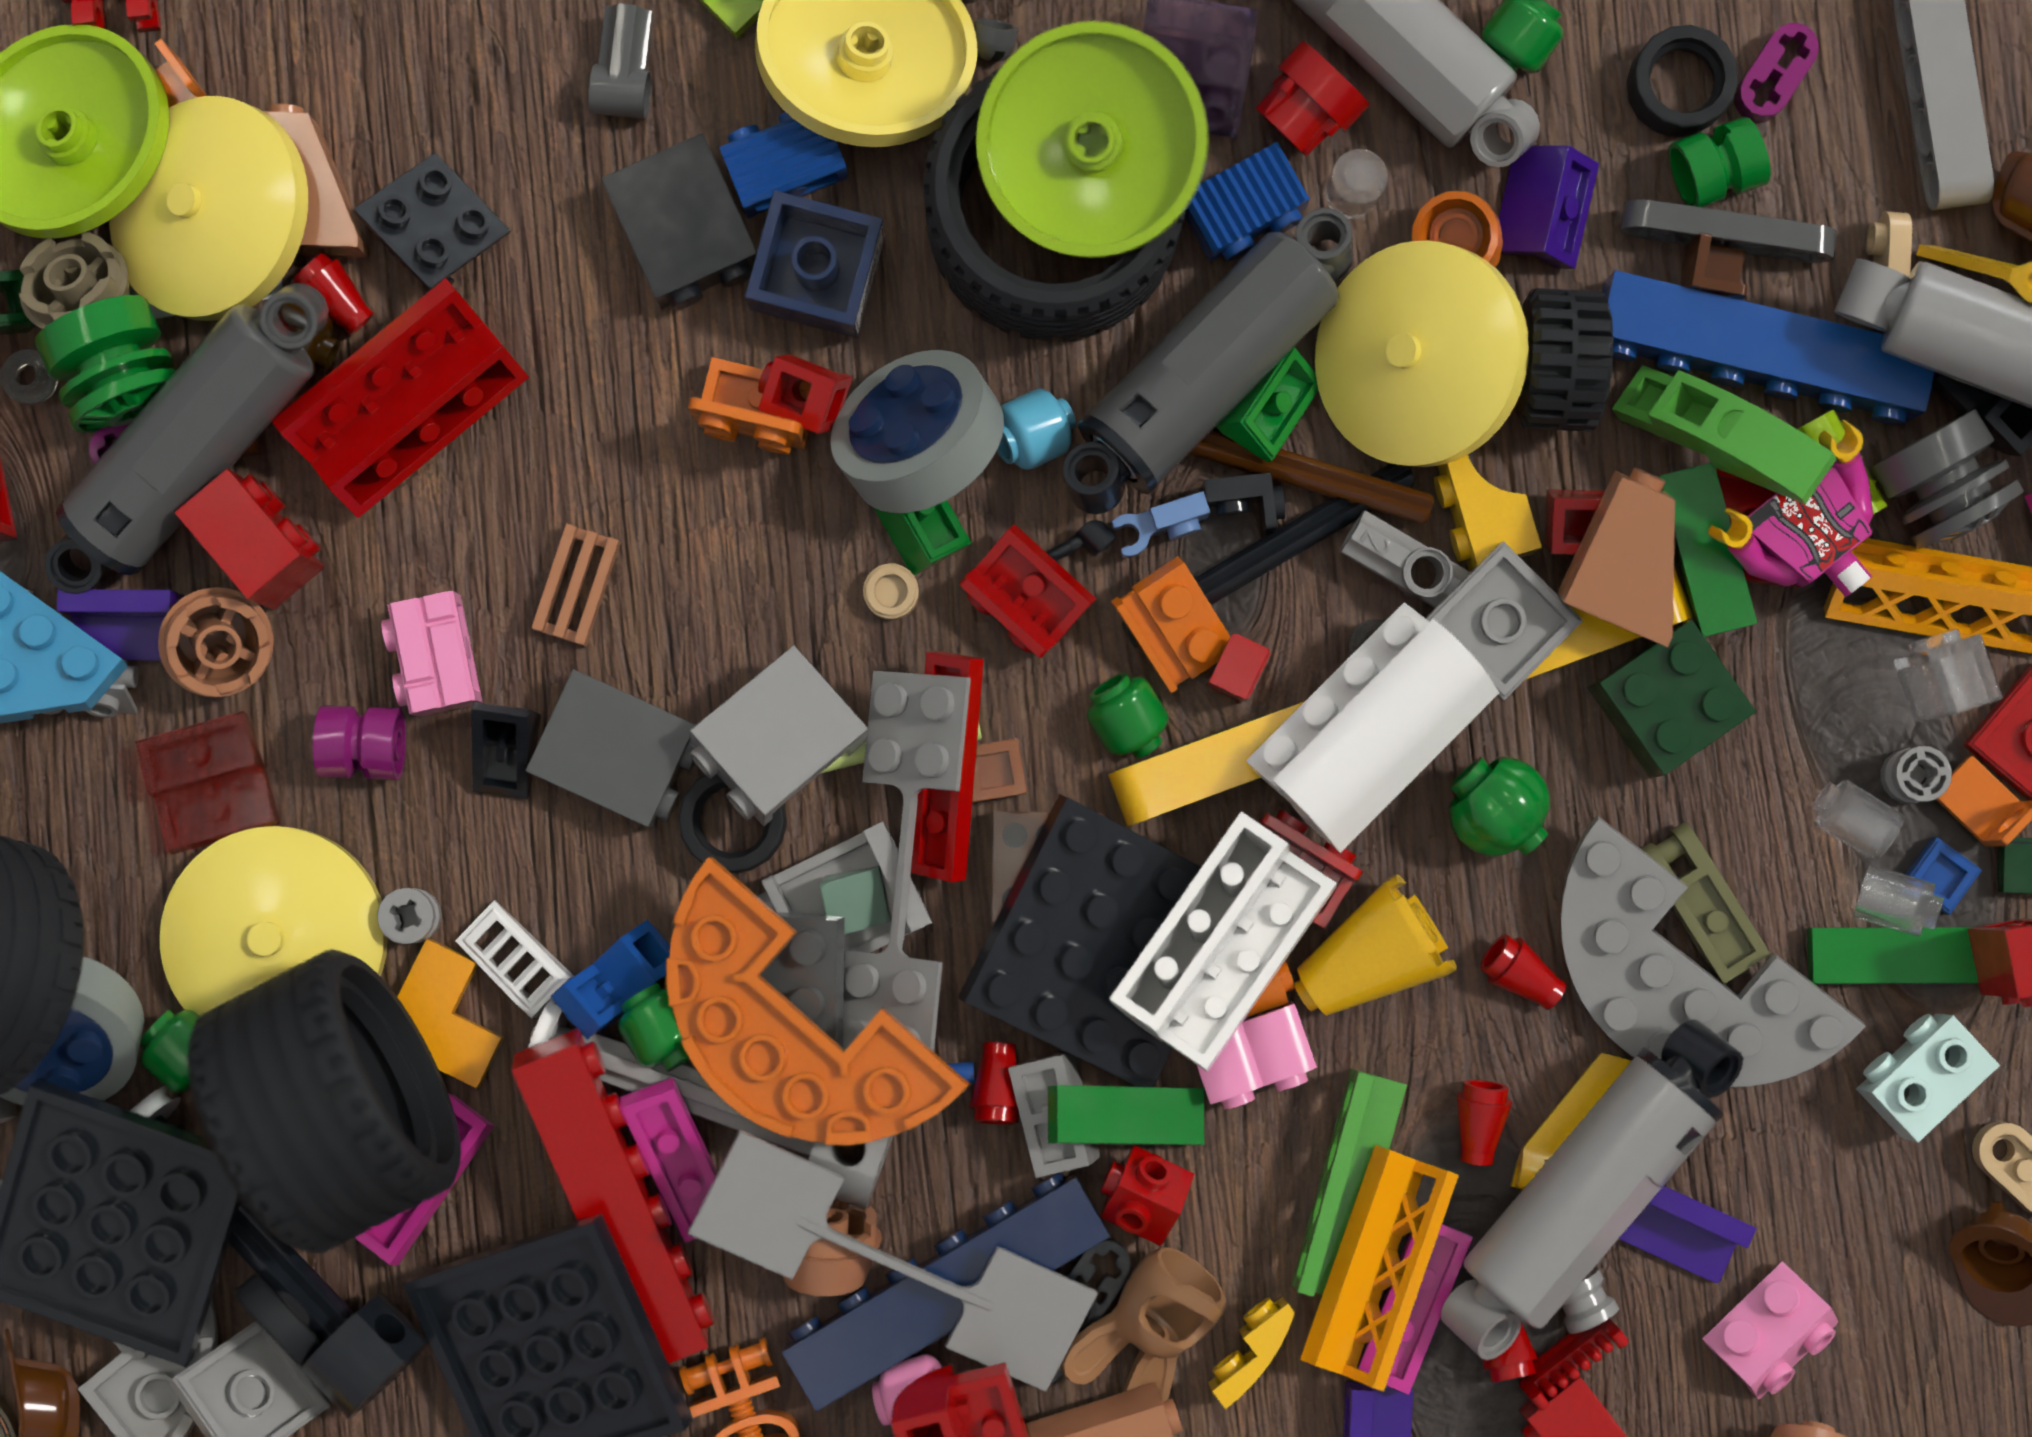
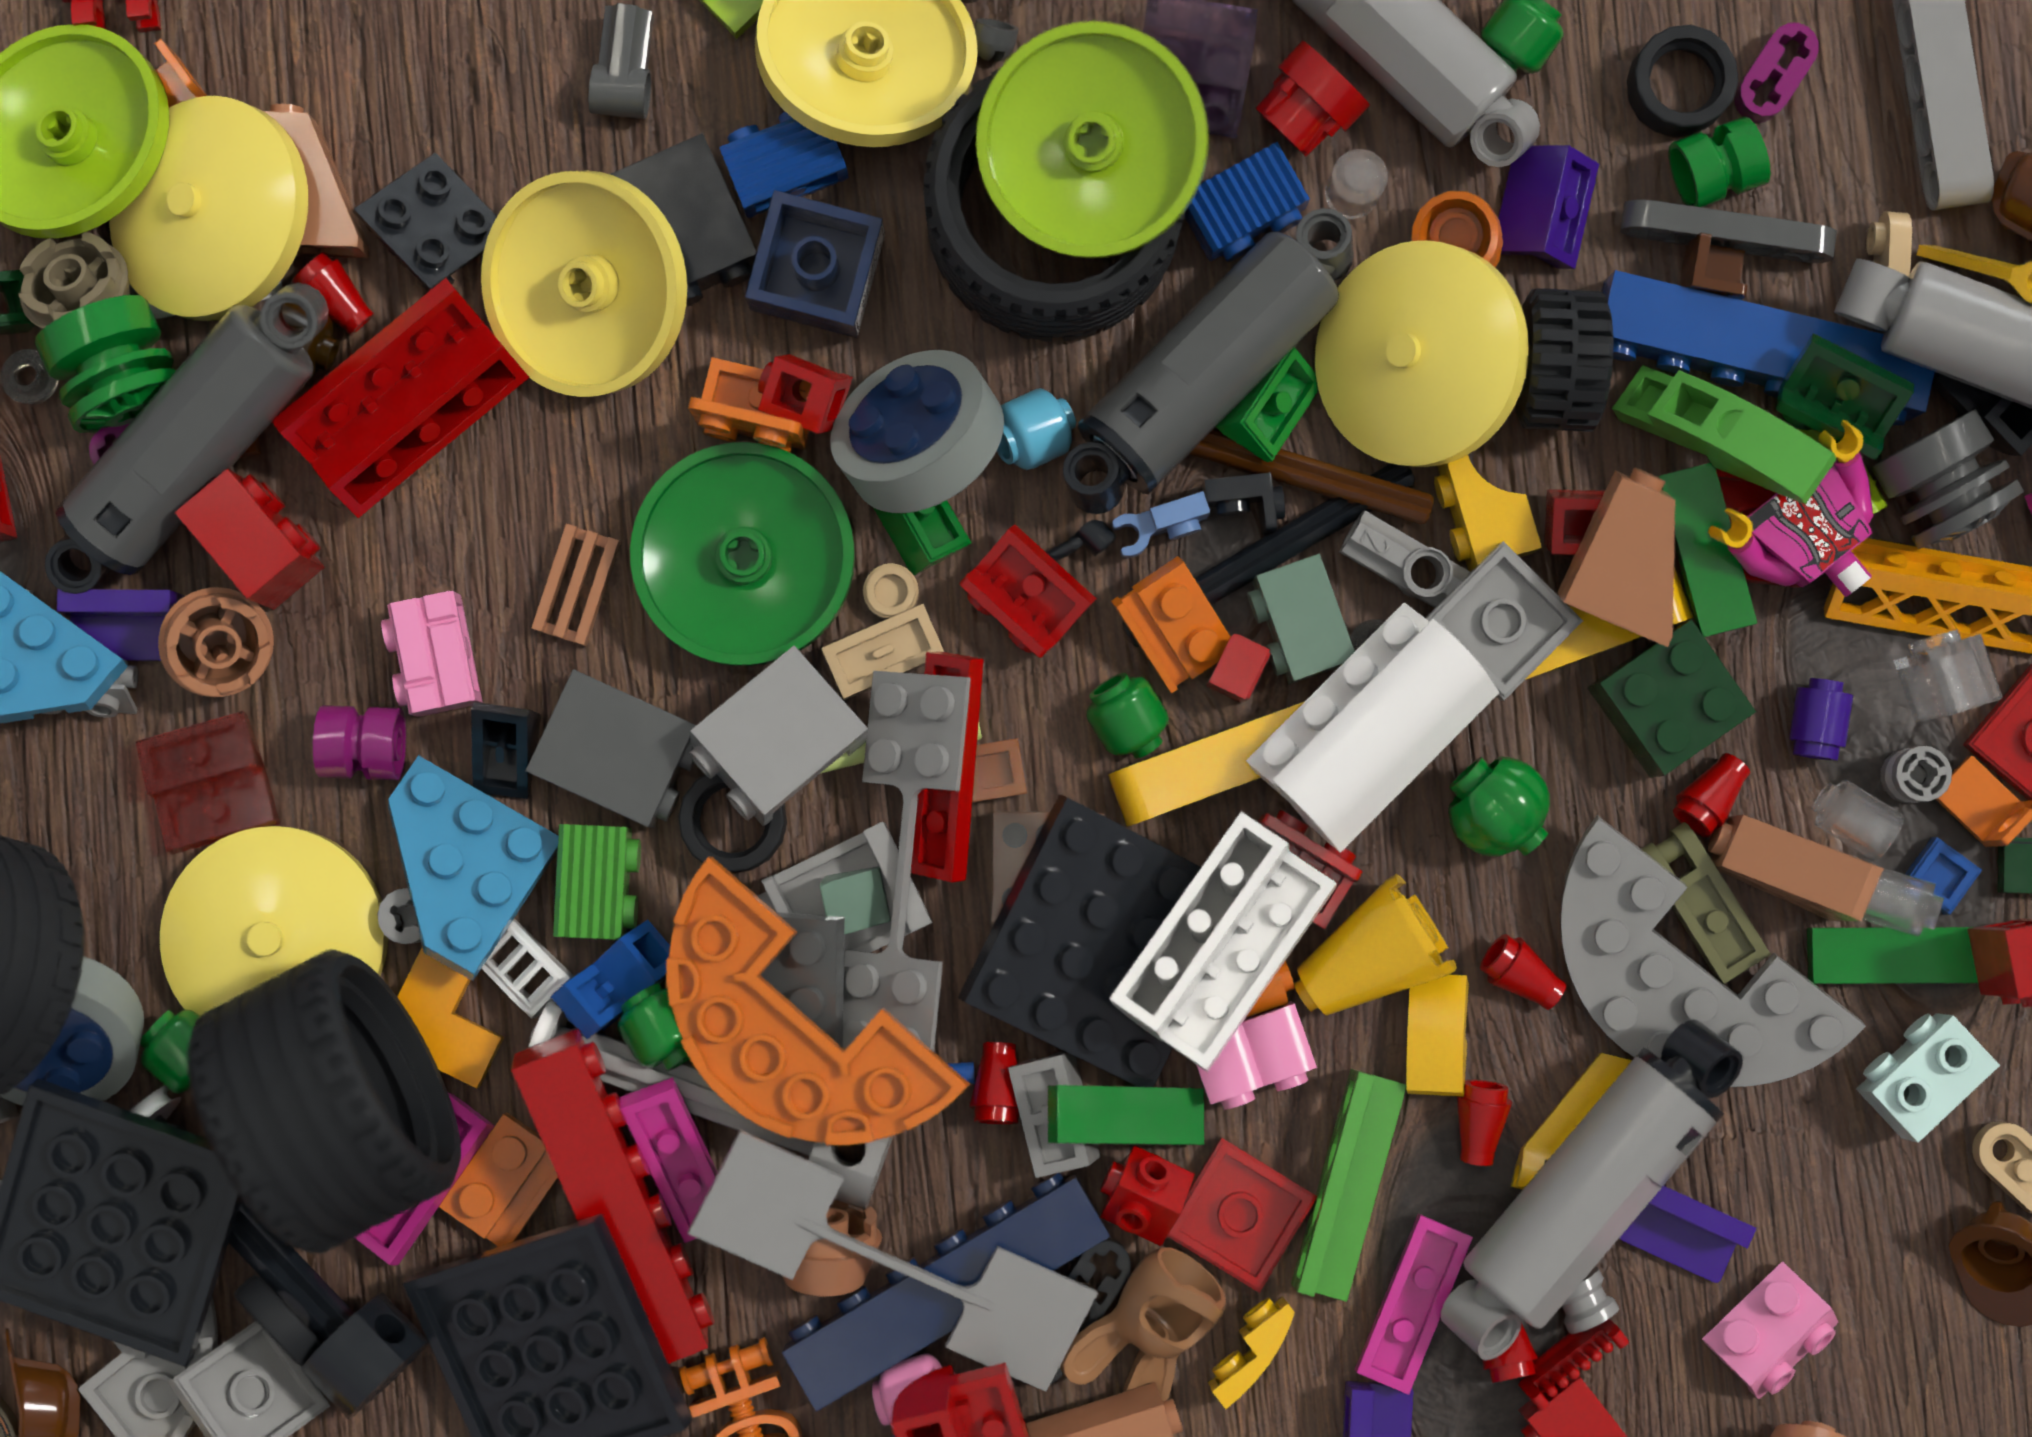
(464, 863): none -> dark azure plate
(502, 1183): none -> orange plate
(584, 283): none -> light yellow dish
(595, 882): none -> bright green brick
(742, 553): none -> green dish
(888, 646): none -> tan plate
(1241, 1214): none -> red tile
(1301, 619): none -> sand green brick
(1370, 1264): light orange fence -> none
(1437, 1037): none -> yellow slope
(1711, 796): none -> red cone
(1794, 868): none -> nougat slope
(1820, 719): none -> dark purple brick
(1838, 385): none -> dark green bracket

